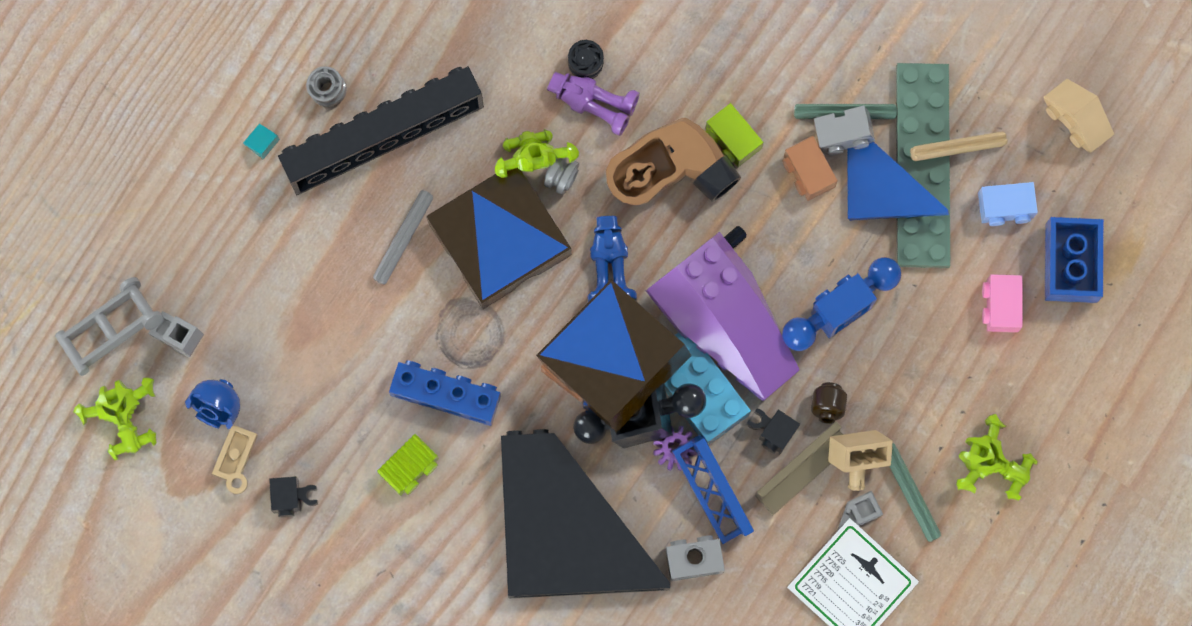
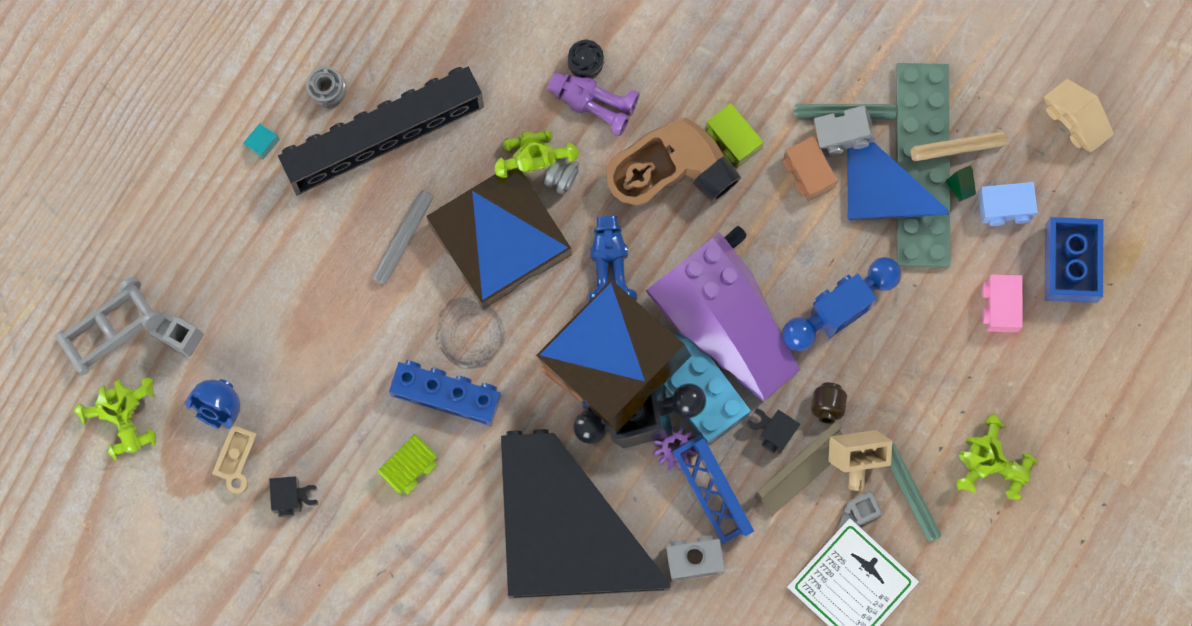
(962, 183): none -> dark green slope

